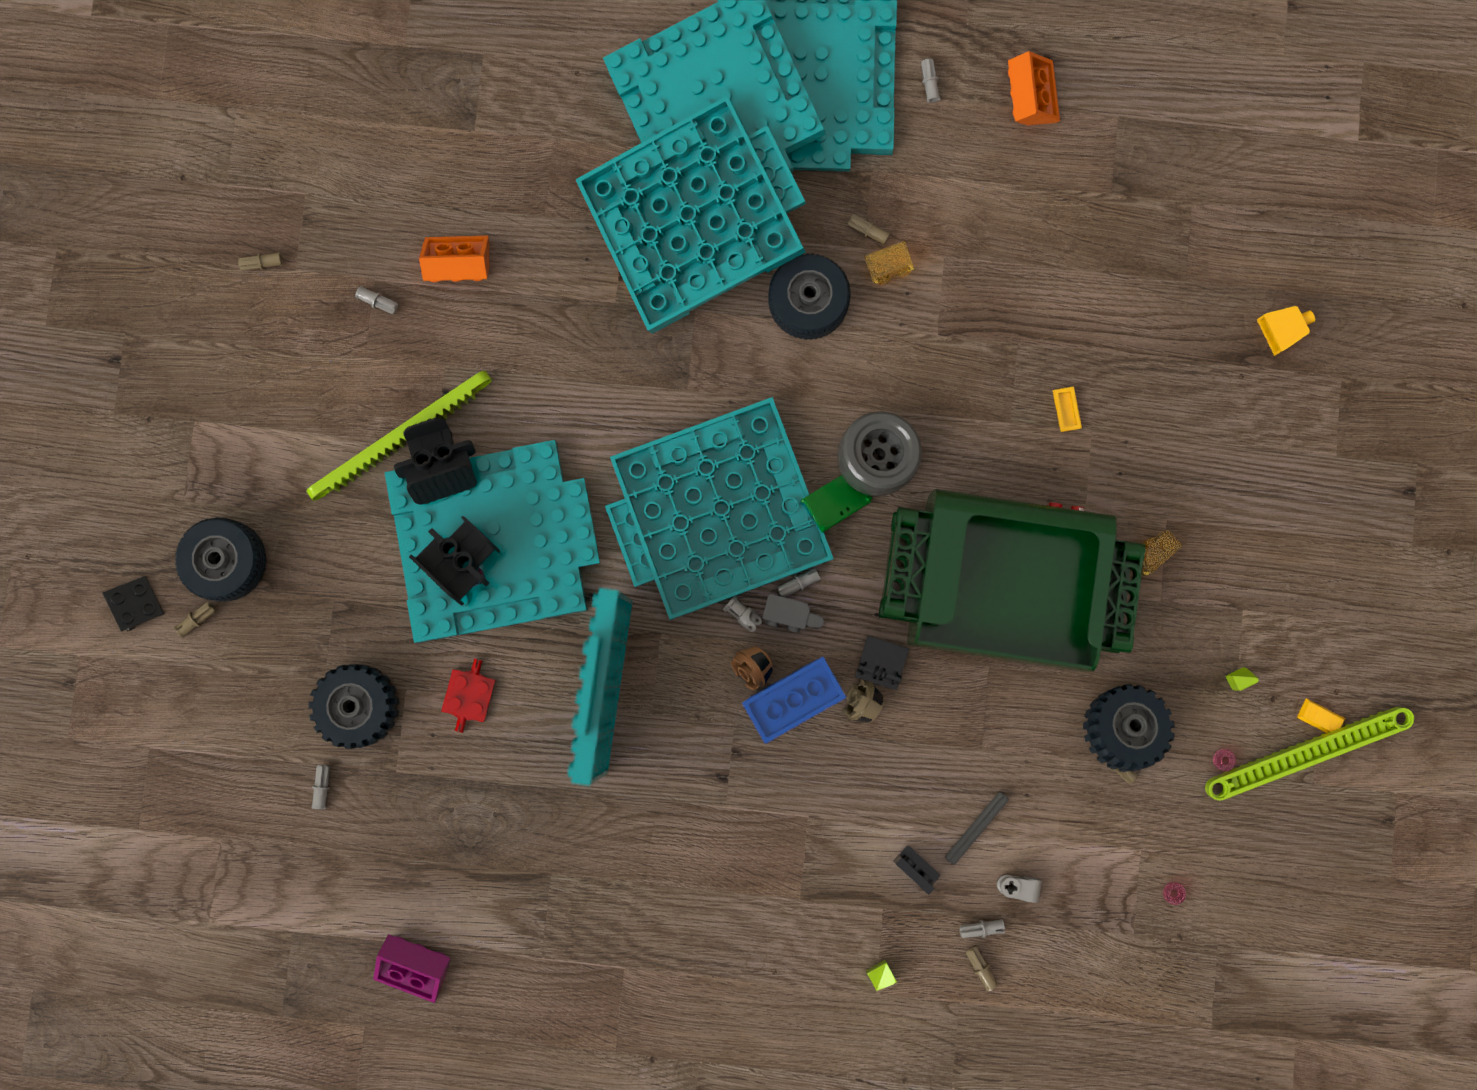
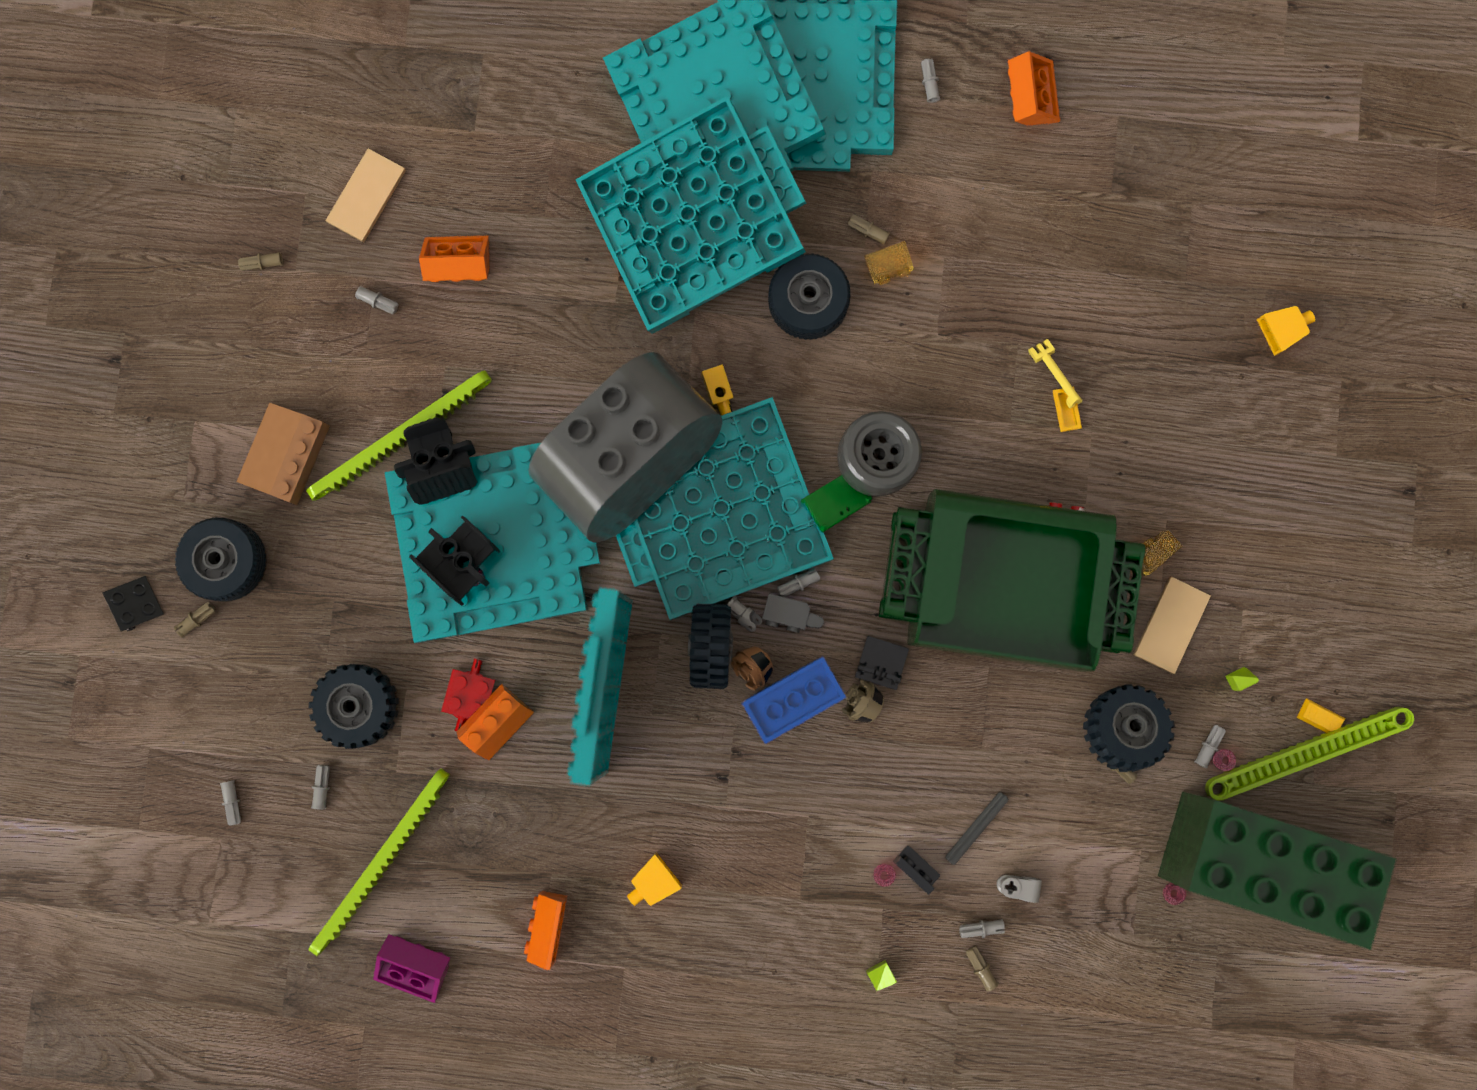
(230, 802): none -> light grey axle
(283, 453): none -> medium nougat slope
(365, 195): none -> tan tile
(379, 863): none -> lime gear
(494, 723): none -> orange slope
(545, 929): none -> orange slope
(624, 446): none -> dark grey brick
(653, 882): none -> yellow torso
(710, 646): none -> black wheel
(717, 378): none -> yellow torso
(877, 875): none -> clear pink plate
(1044, 354): none -> light yellow hinge
(1172, 625): none -> tan tile
(1210, 746): none -> light grey axle
(1277, 869): none -> dark green brick

